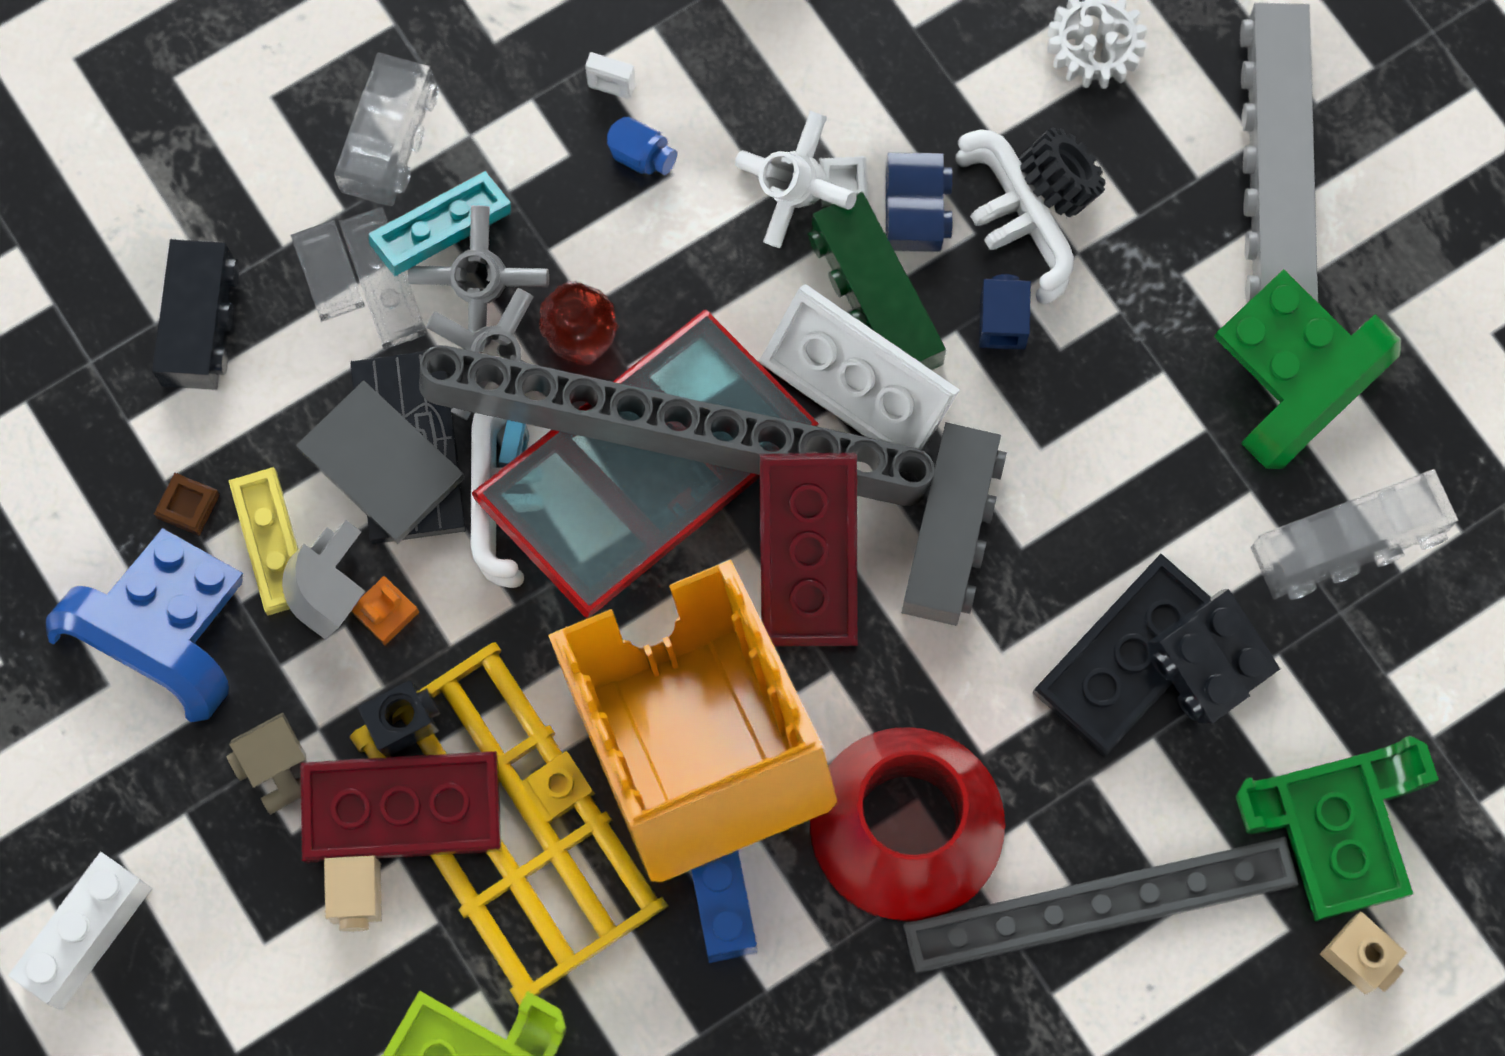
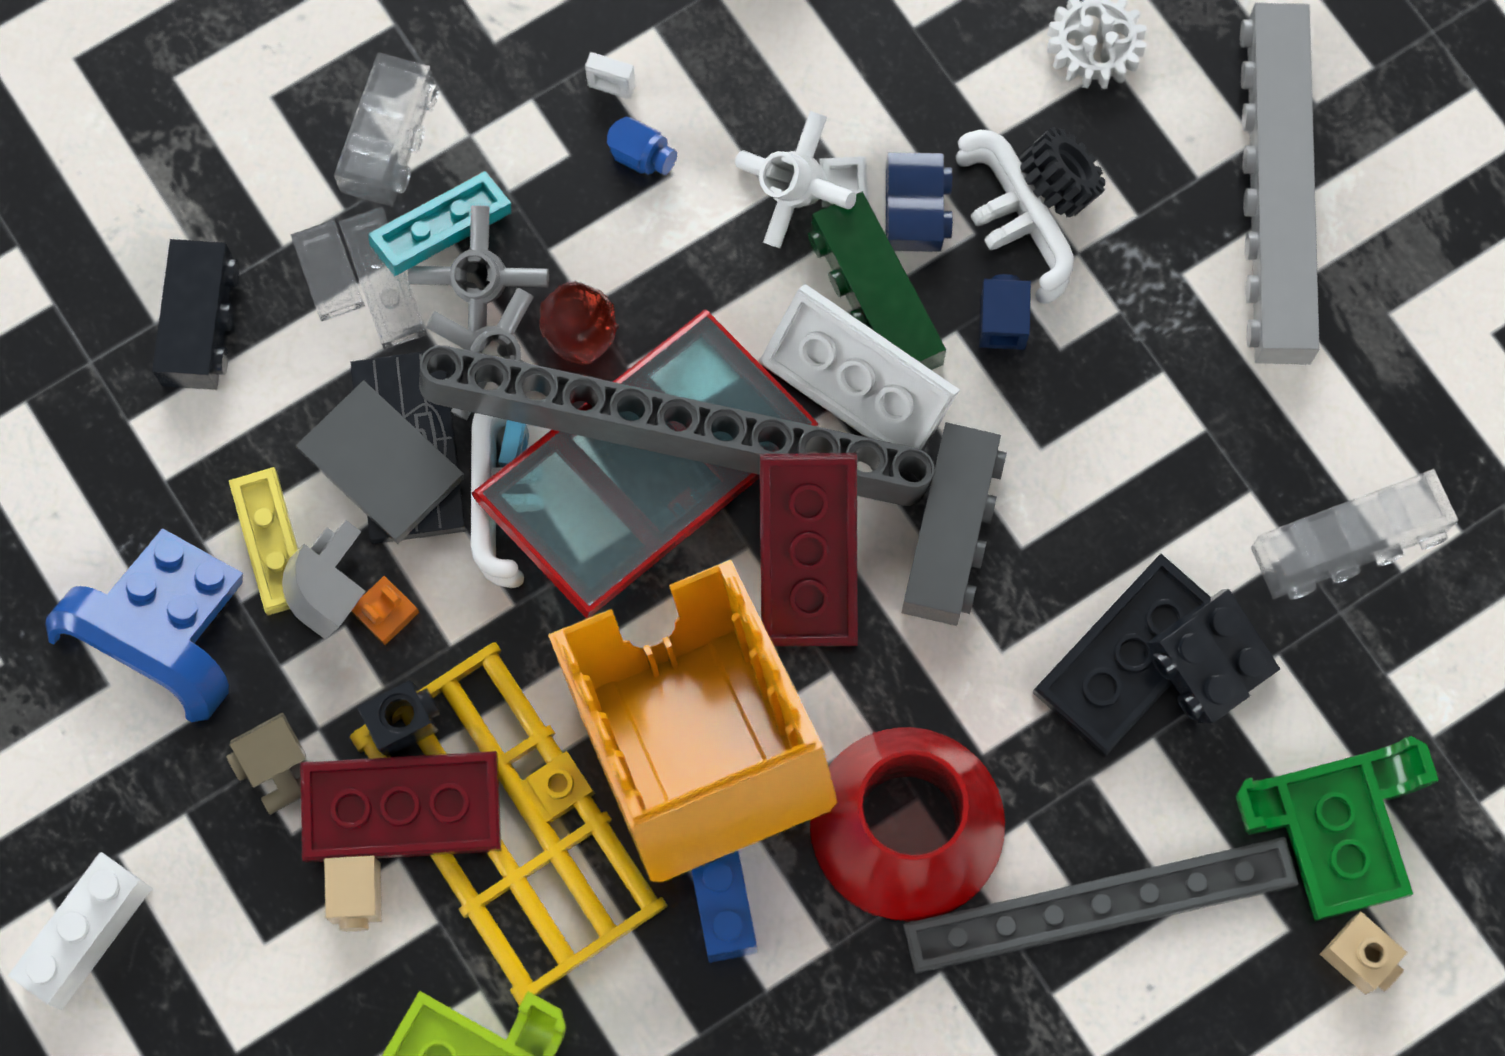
(186, 504): reddish brown tile -> none
(1303, 363): green piece -> none

